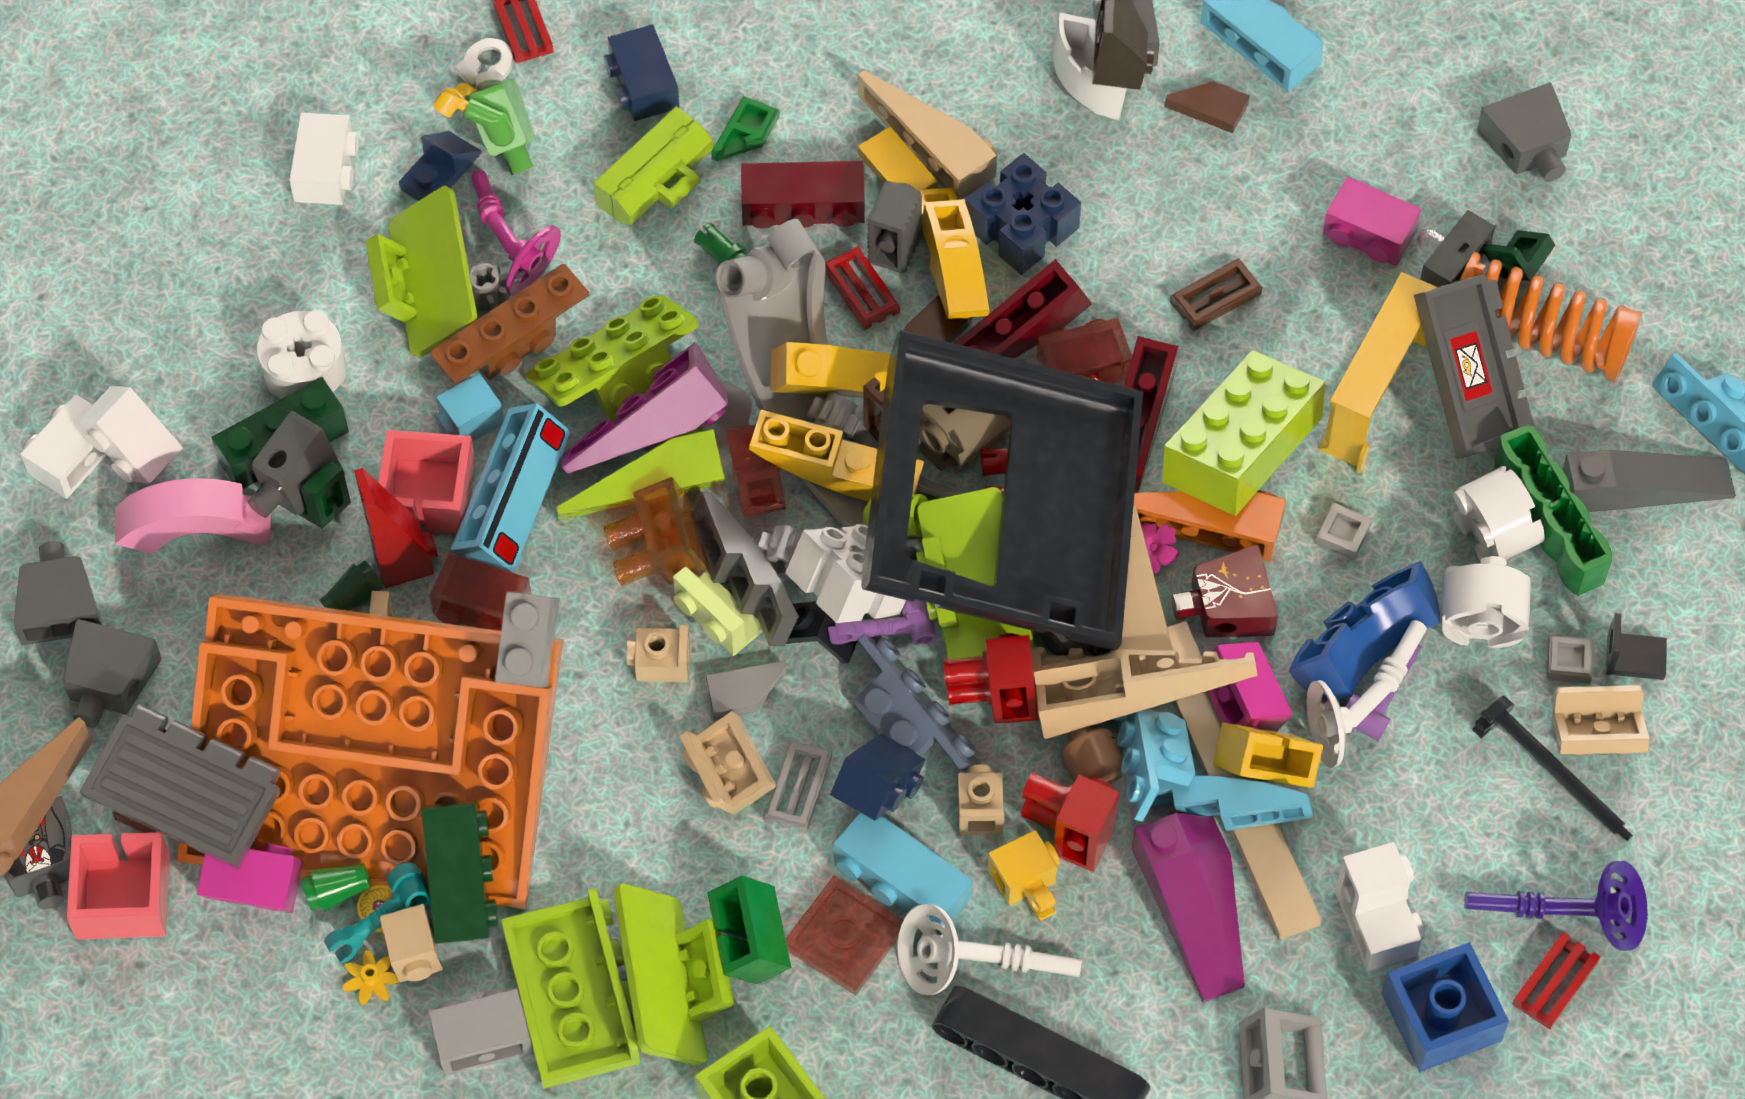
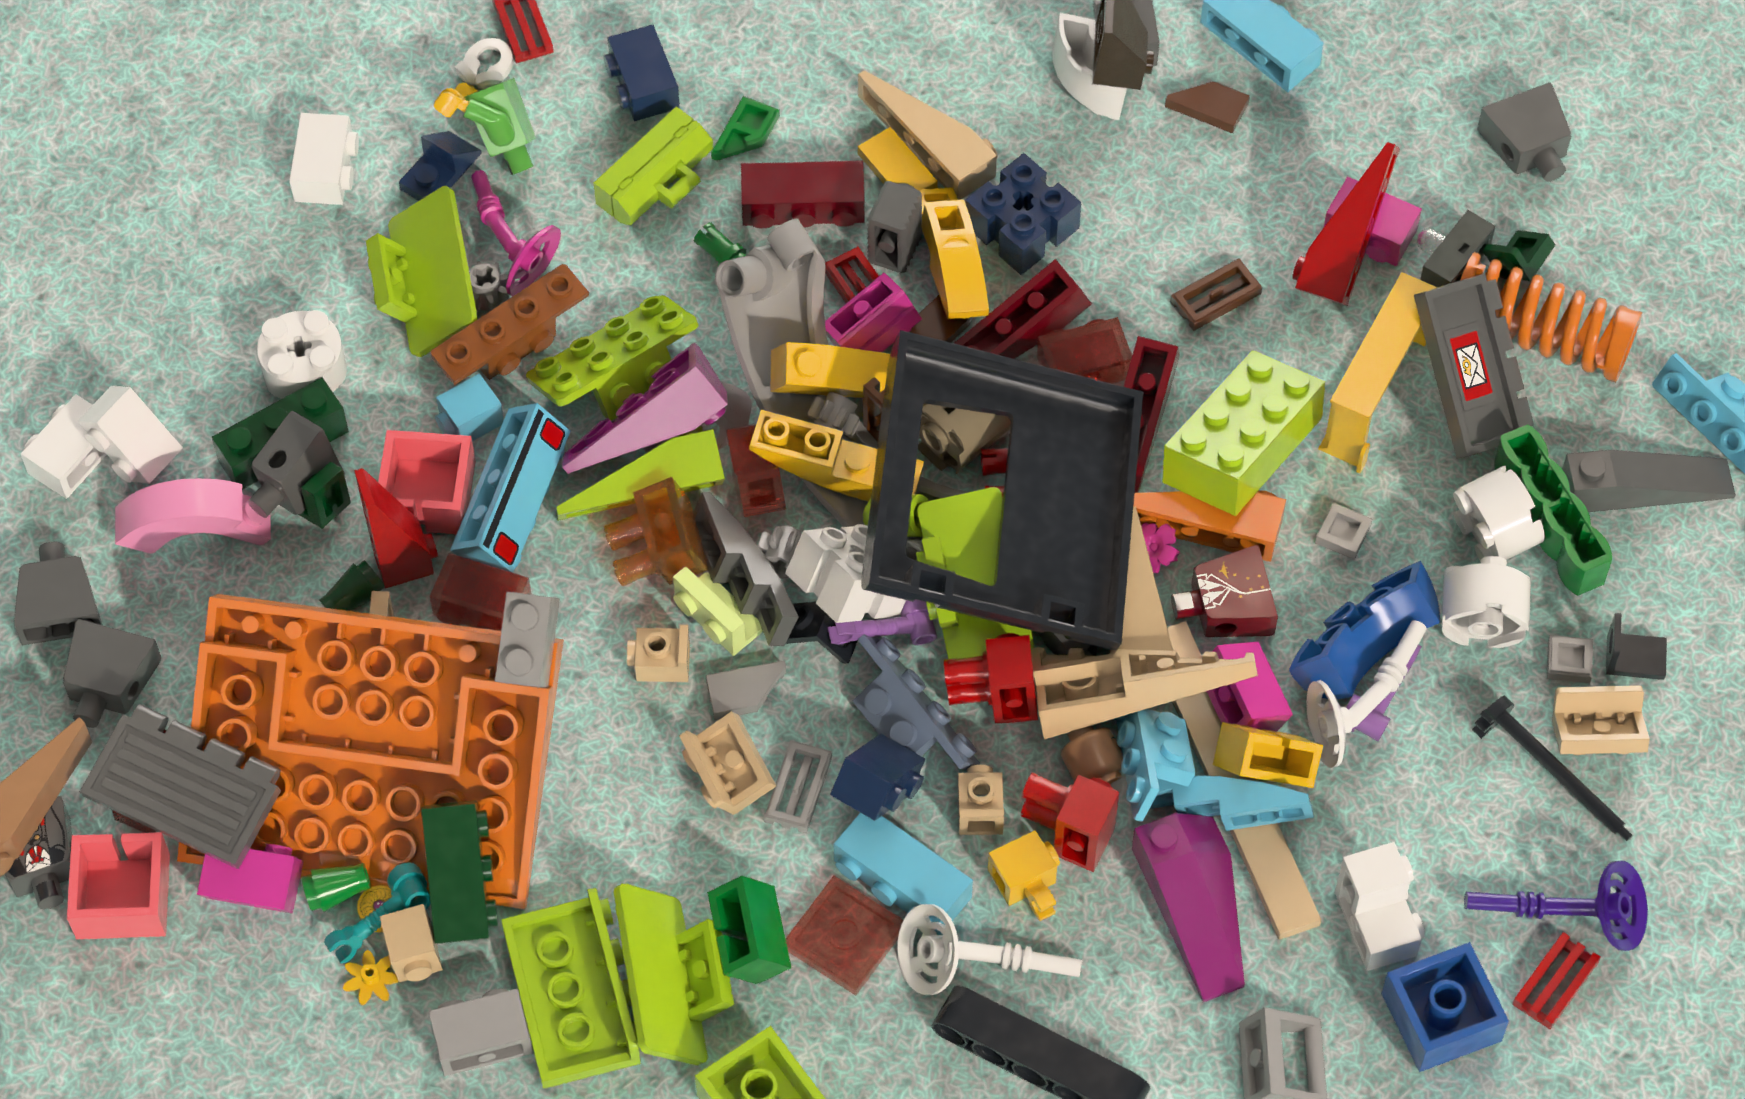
(873, 317): none -> dark pink brick
(1339, 249): none -> red slope

